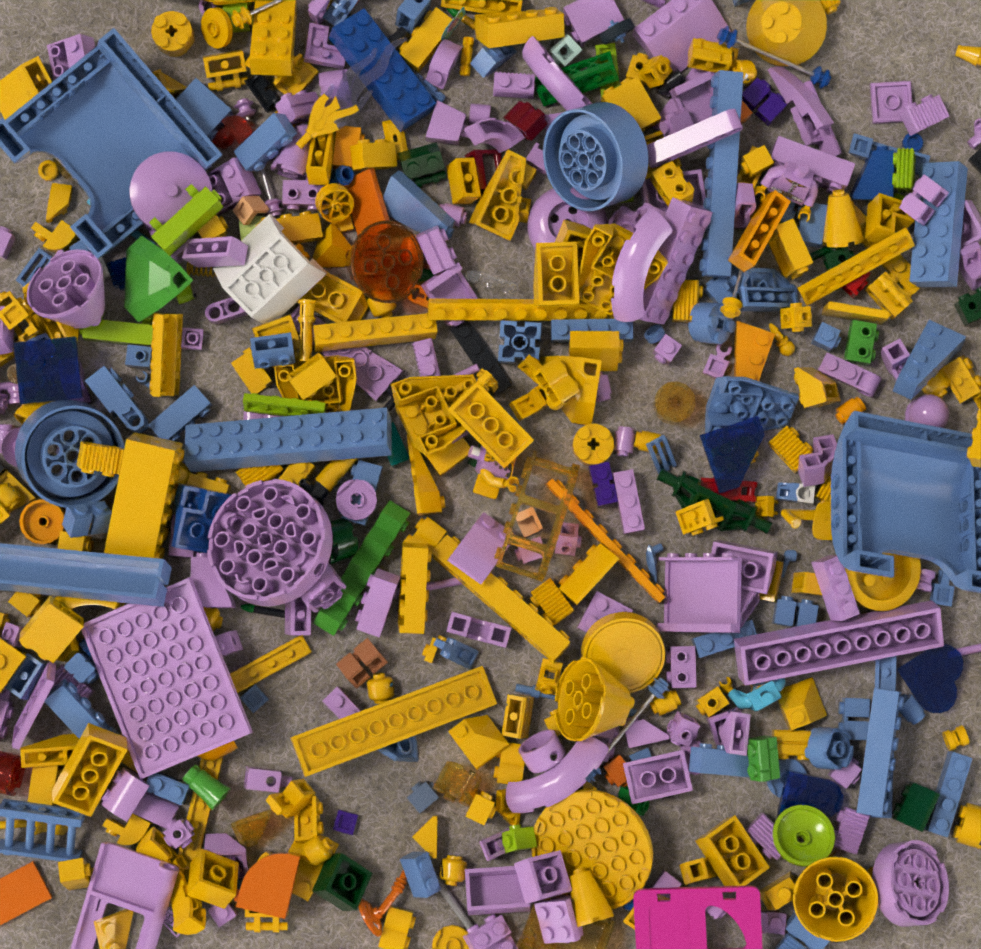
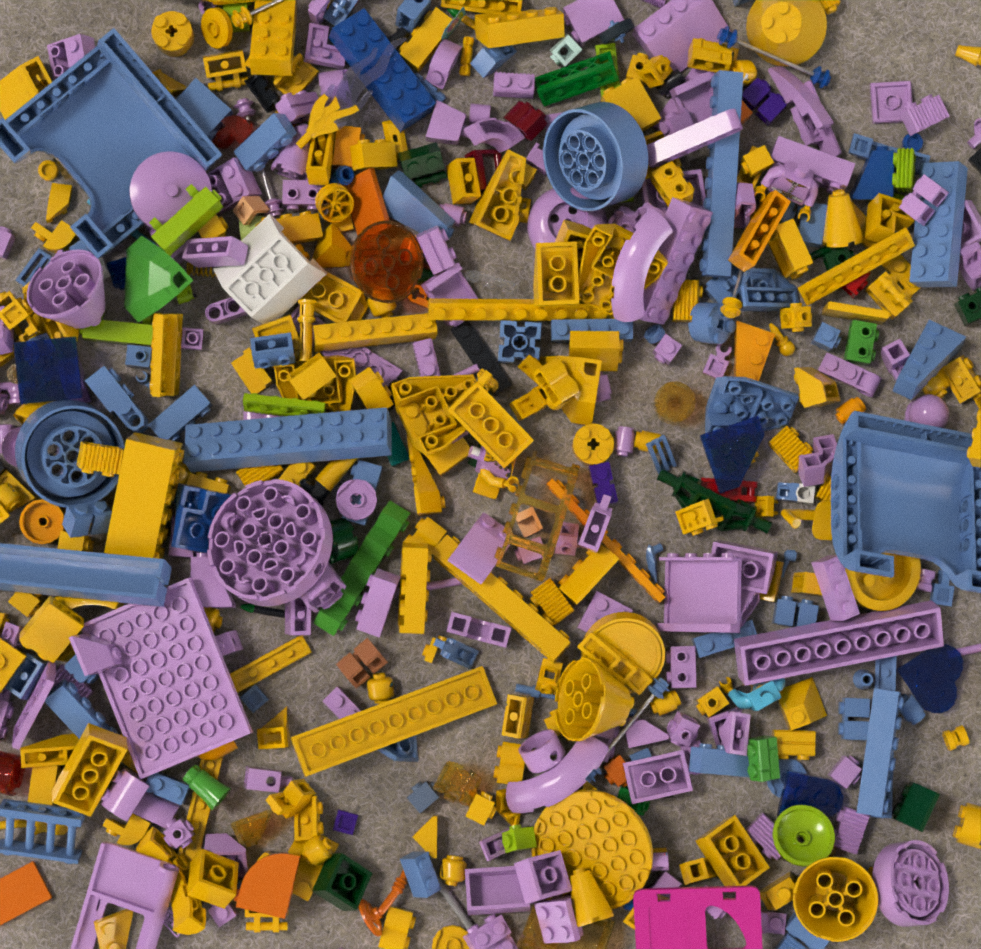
(75, 873): yellow brick -> none
(95, 653): none -> lavender slope
(275, 733): none -> yellow slope
(370, 389): none -> yellow brick
(478, 739): yellow slope -> none
(552, 76): lavender brick -> none
(596, 525): none -> lavender hinge
(615, 662): none -> yellow slope
(628, 502): lavender brick -> none
(660, 859): none -> lavender leg
(829, 748): medium blue brick -> none
(858, 679): none -> medium blue cone
(950, 790): medium blue brick -> none

